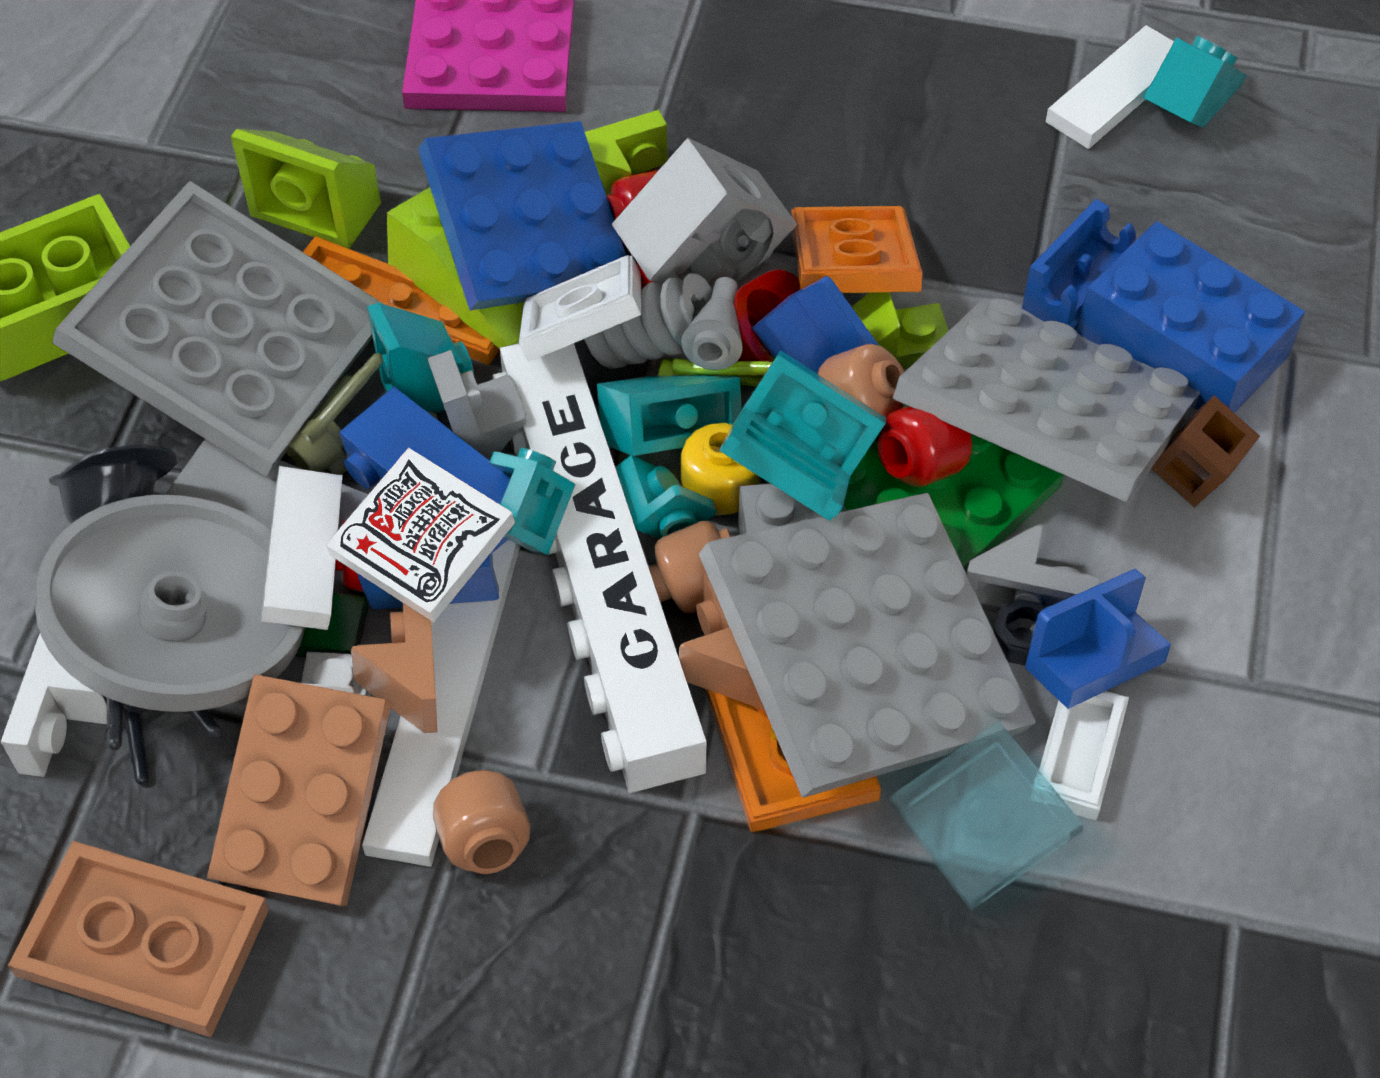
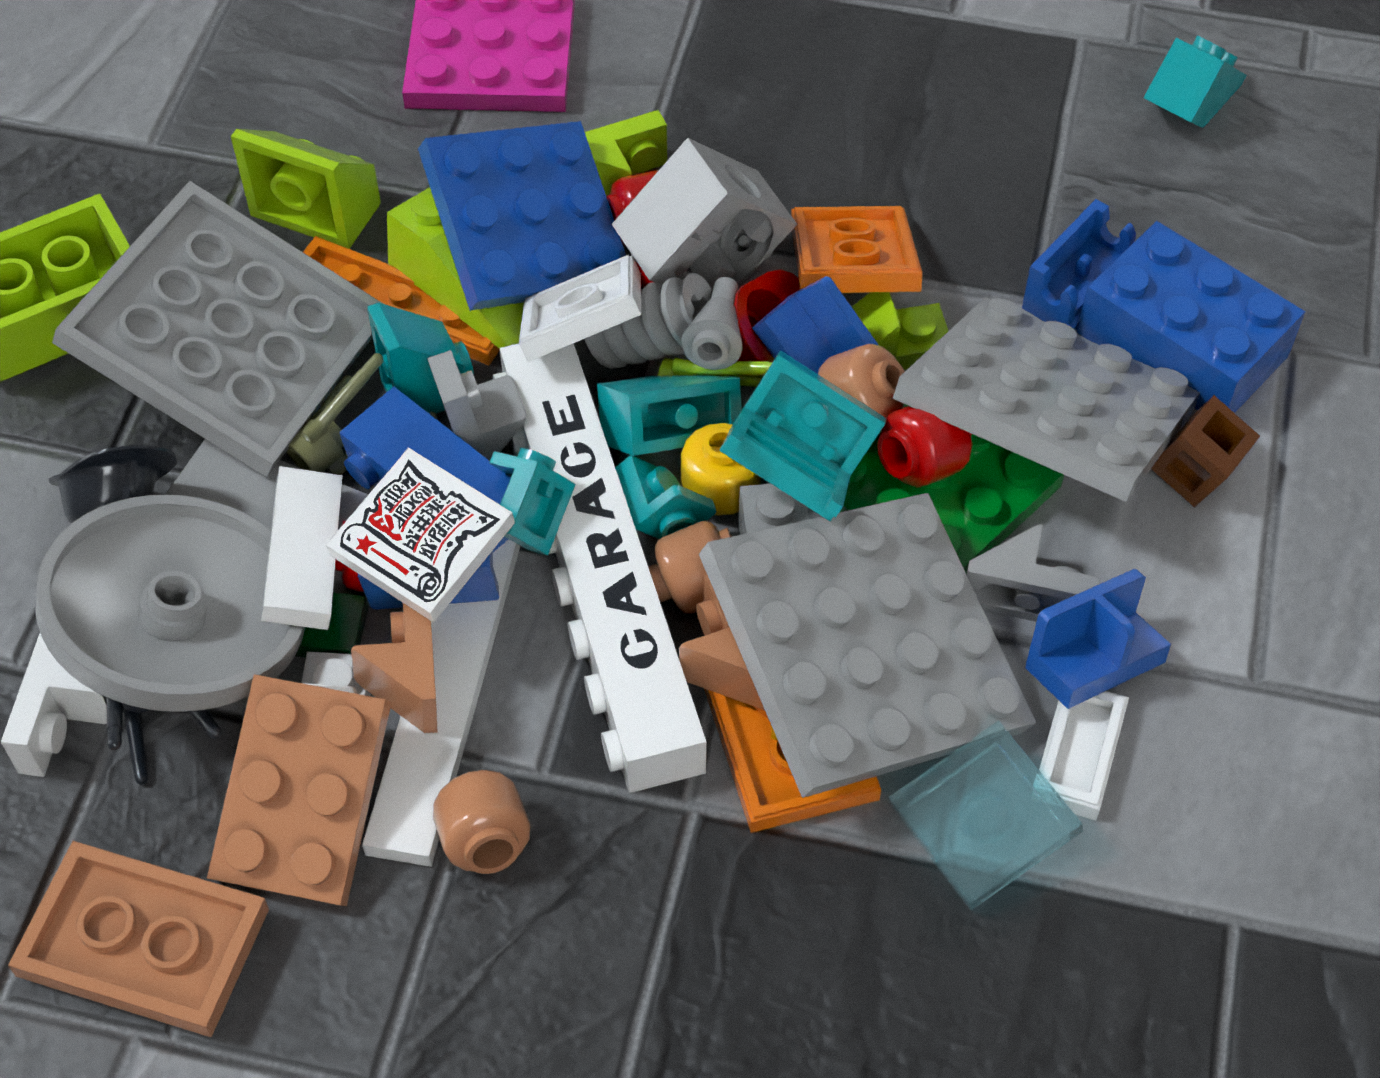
(1016, 628): black tile -> none
(1110, 89): white tile -> none

